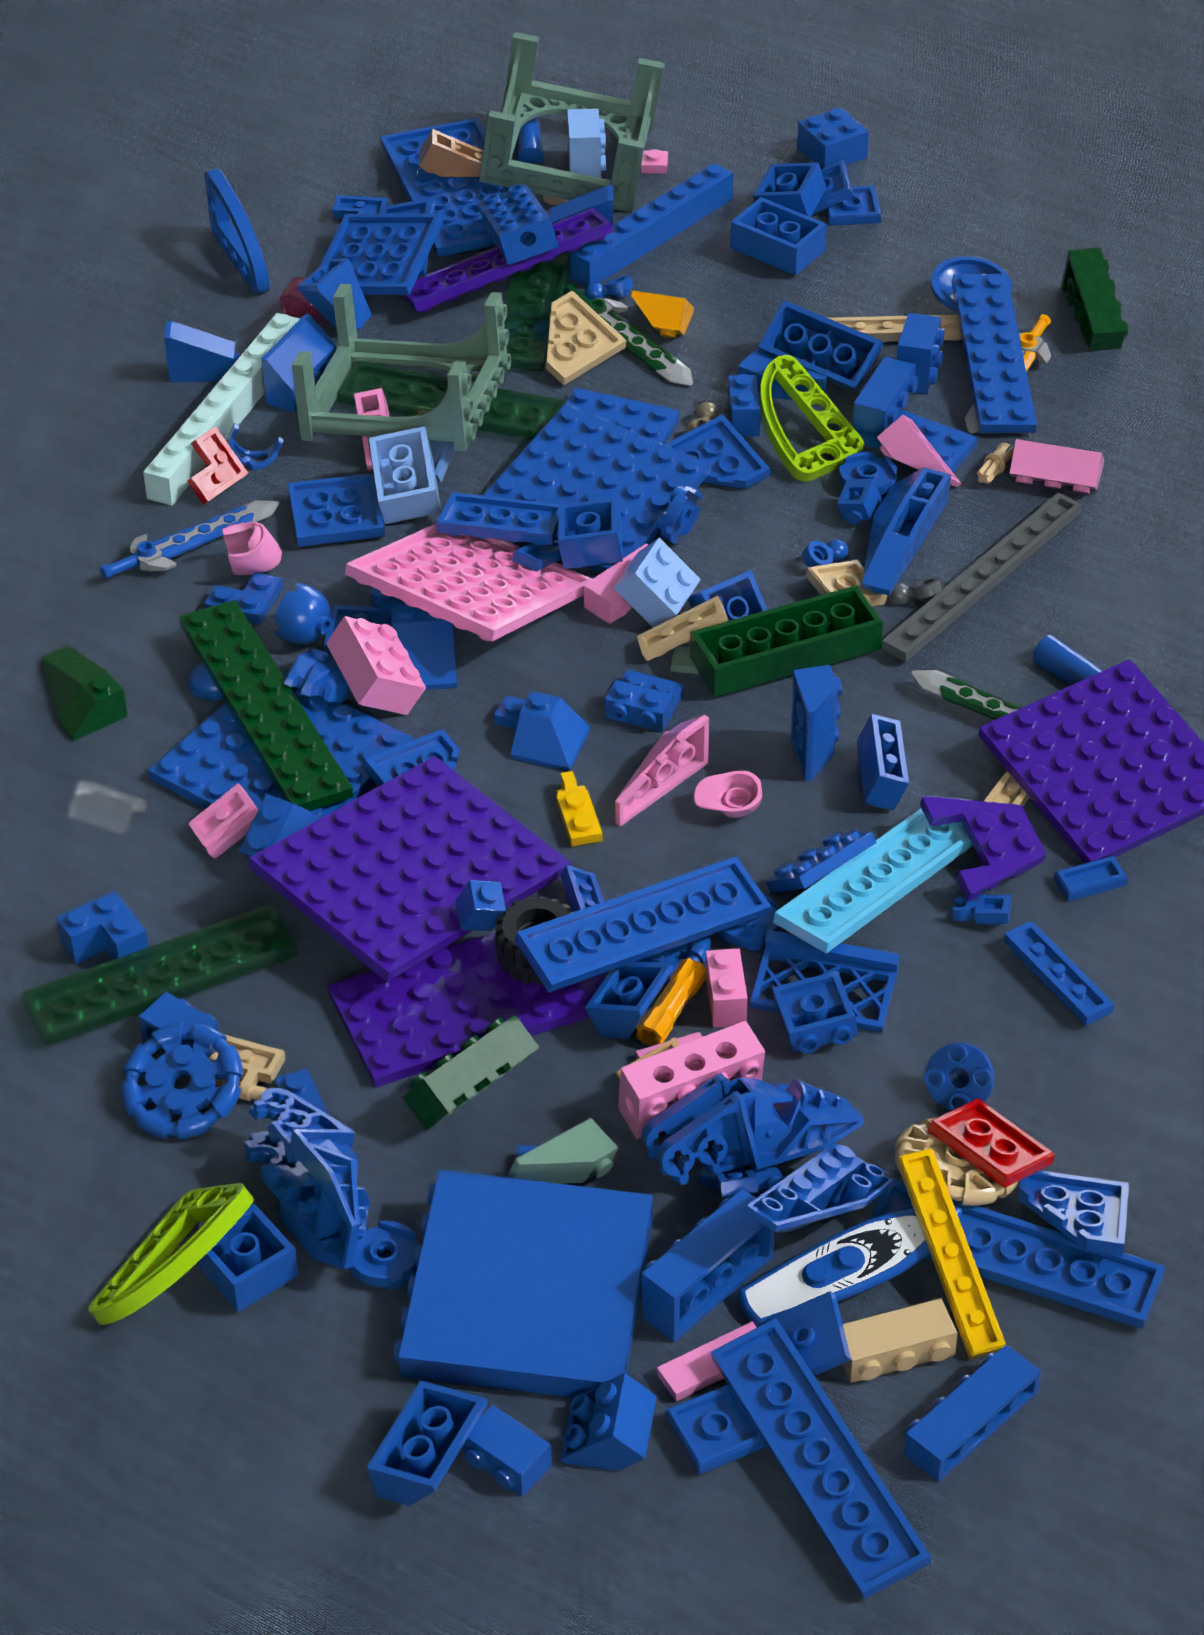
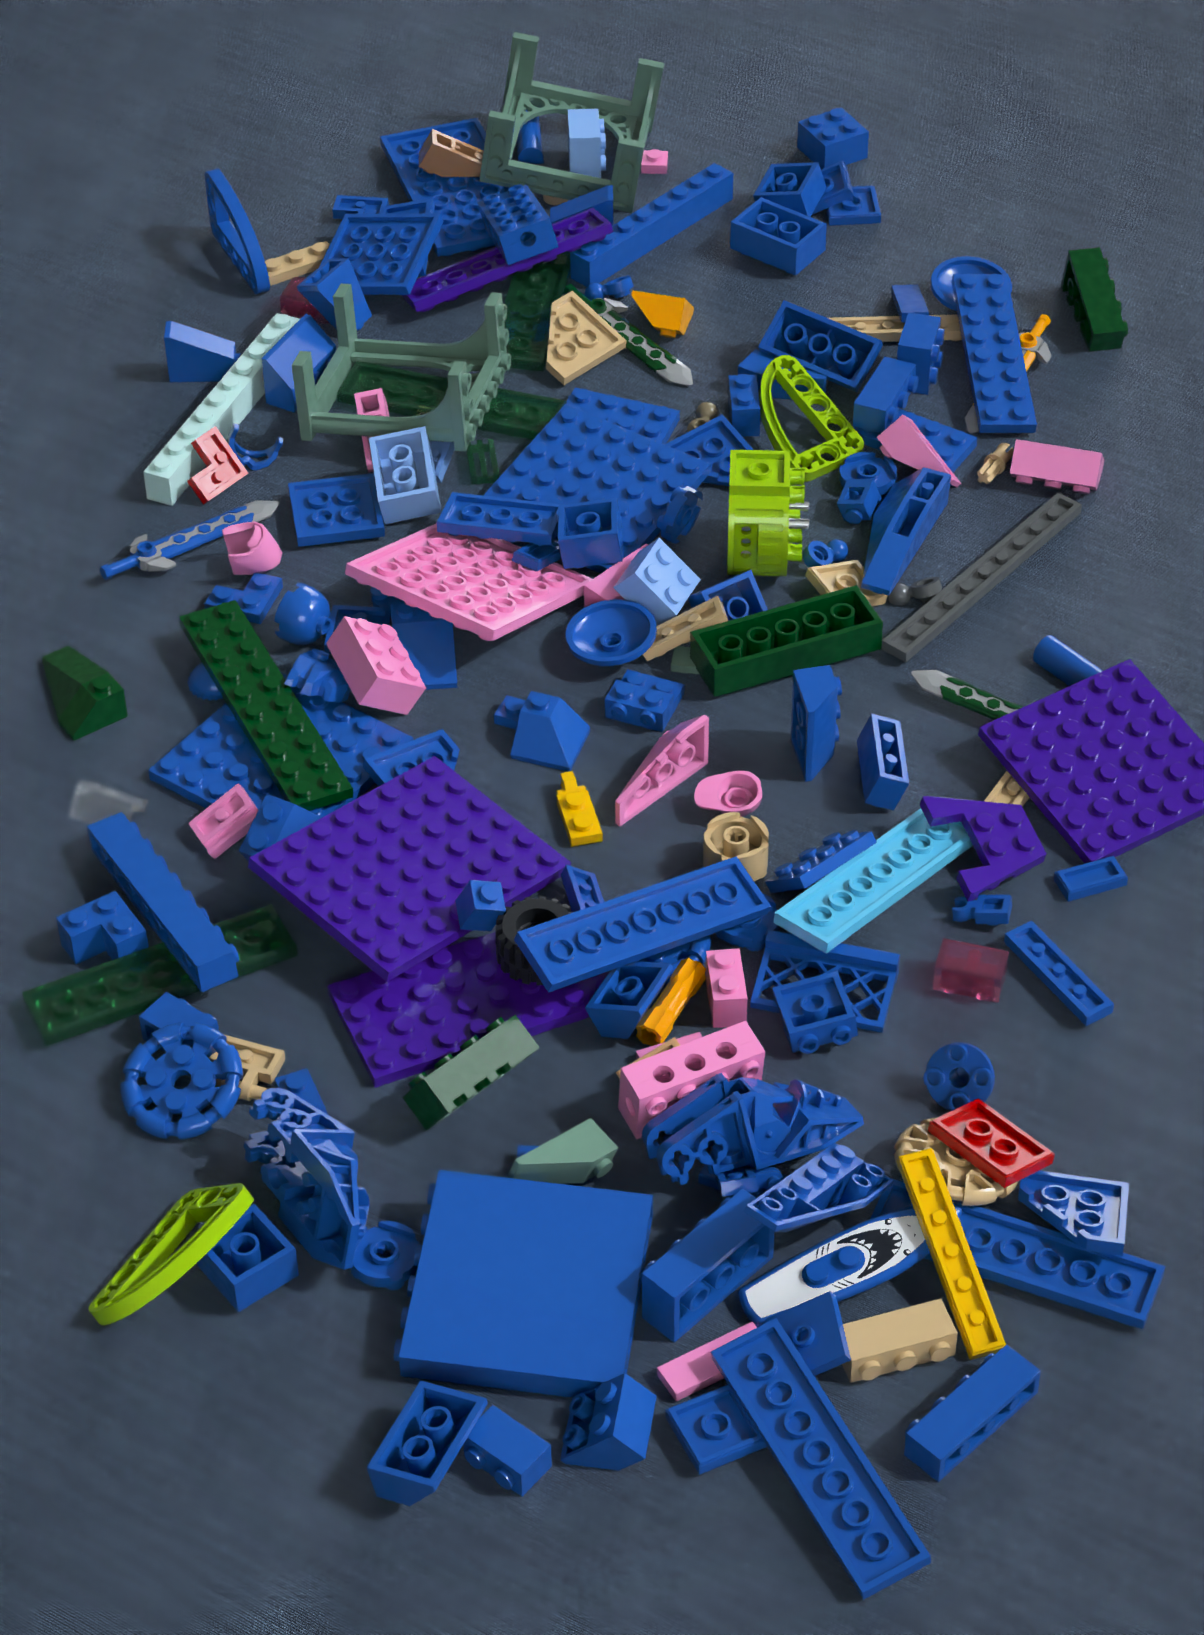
(163, 902): none -> blue brick
(296, 263): none -> tan plate
(481, 448): none -> clear green tile
(611, 632): none -> blue dish
(737, 836): none -> tan brick
(764, 512): none -> lime piece
(908, 300): none -> blue tile
(970, 970): none -> clear pink brick

